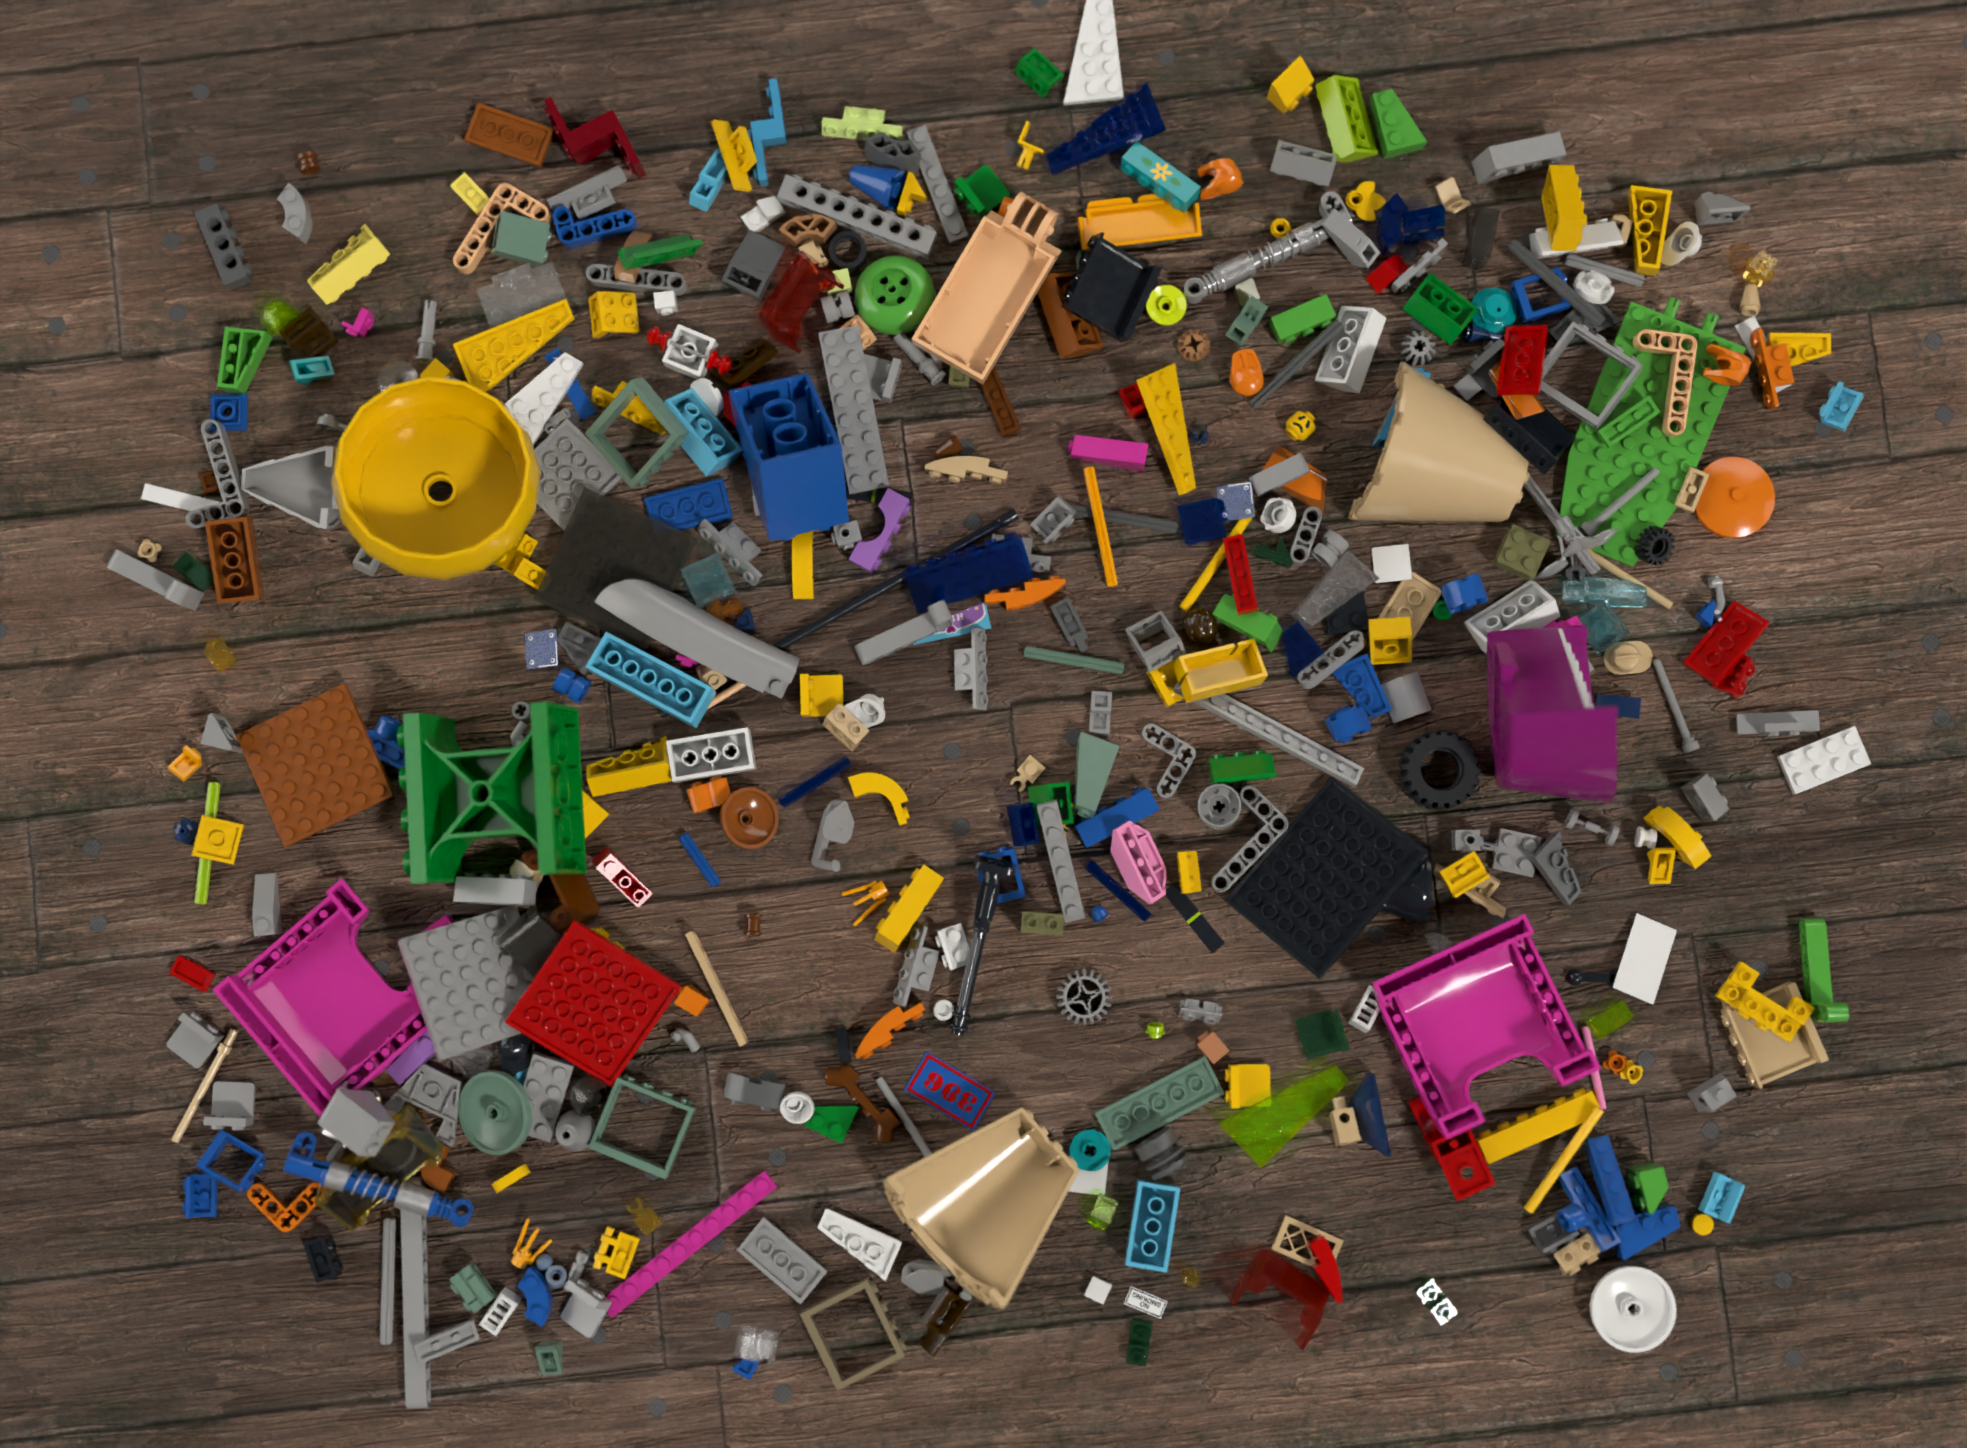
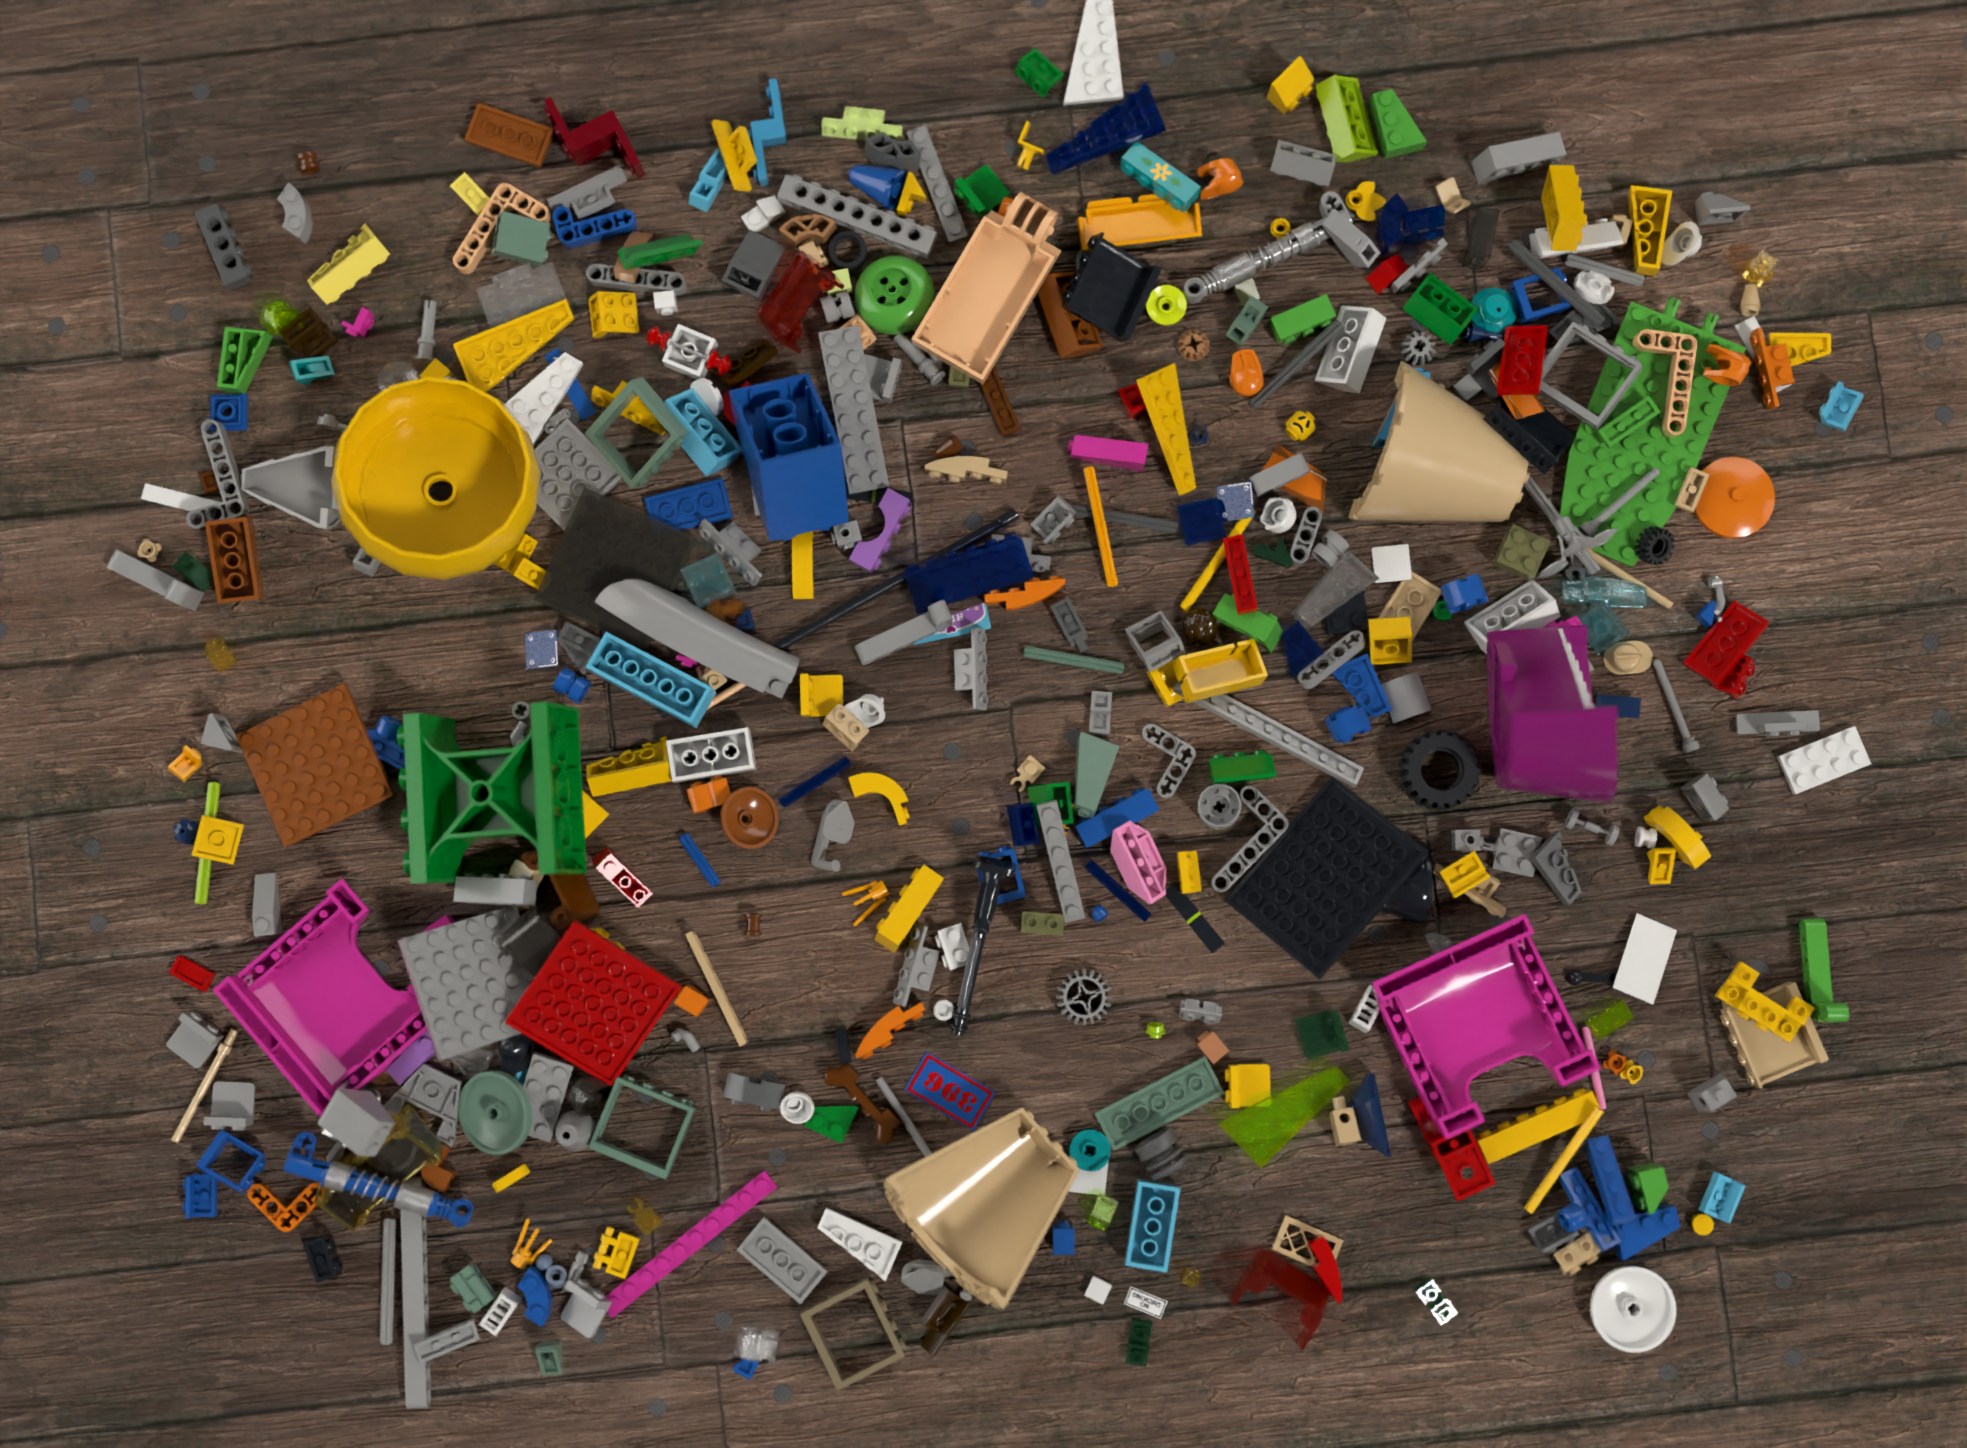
(1063, 1238): none -> blue brick

